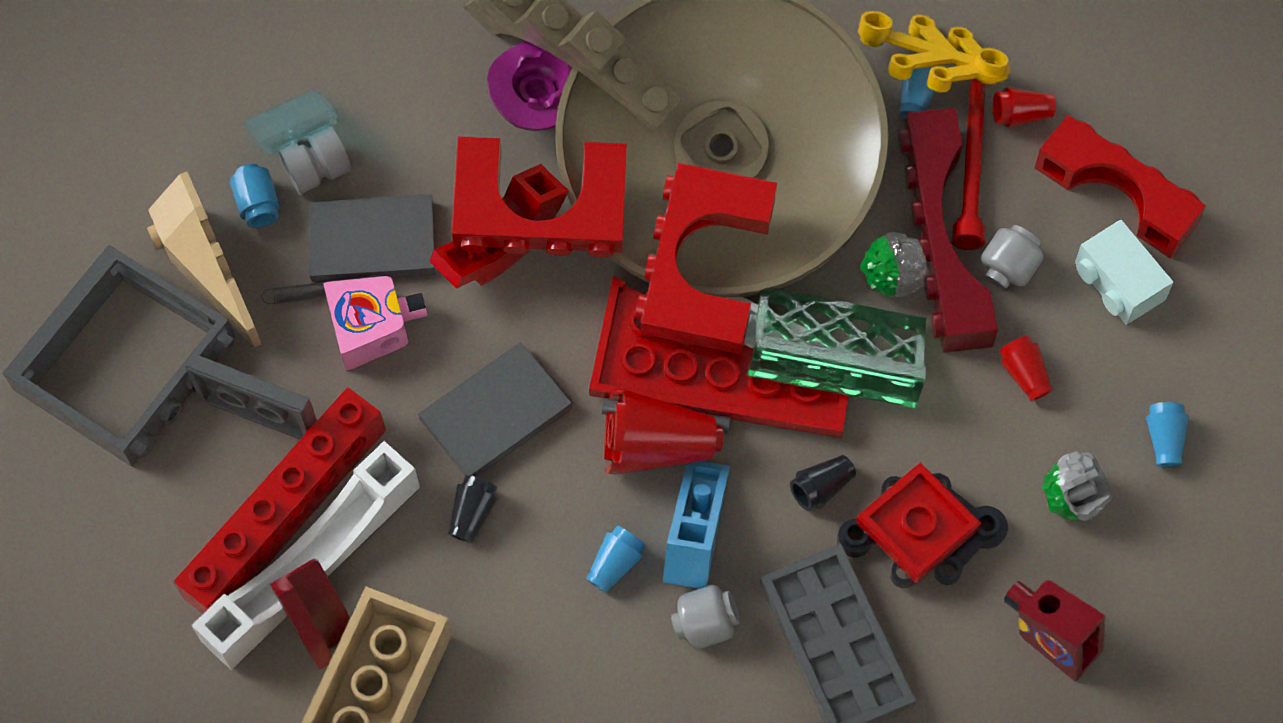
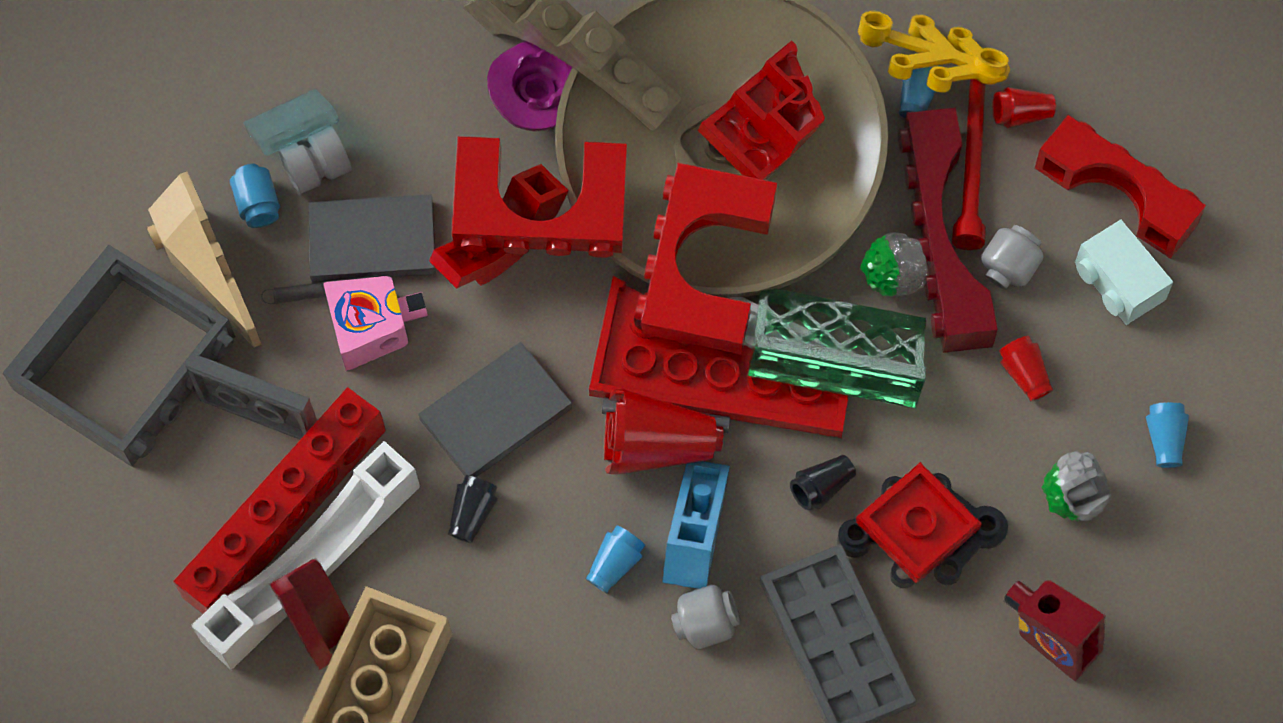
(766, 117): none -> red slope

